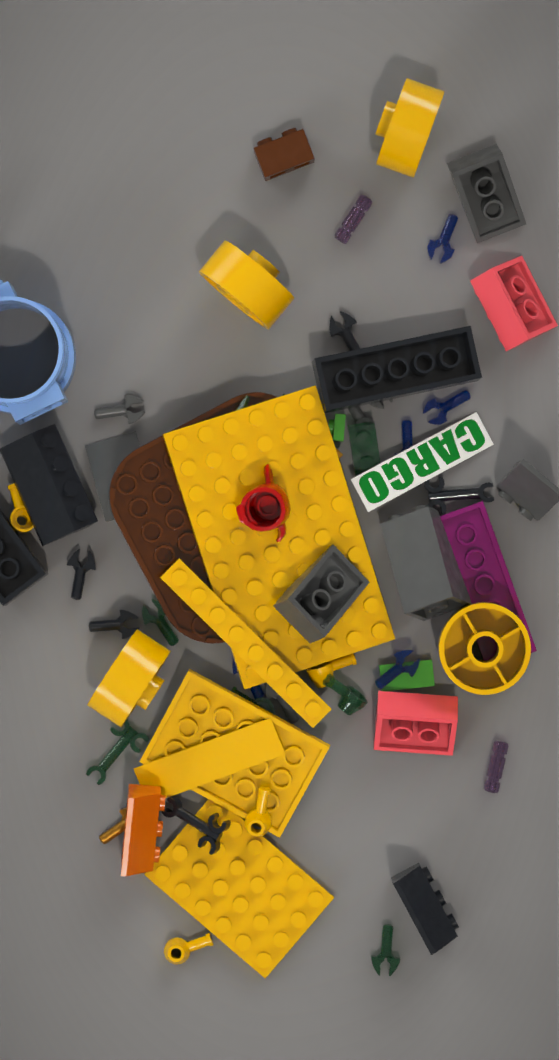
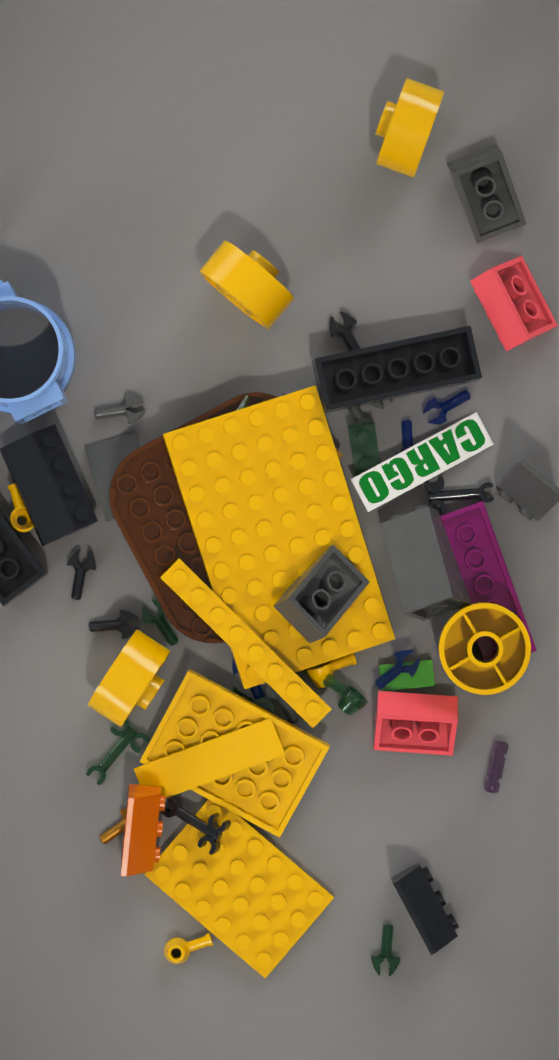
(259, 814): yellow bar -> none
(265, 507): red piece -> none
(283, 154): reddish brown brick -> none
(337, 427): bright green plate -> none
(353, 219): clear purple axle -> none
(444, 239): clear blue bar -> none

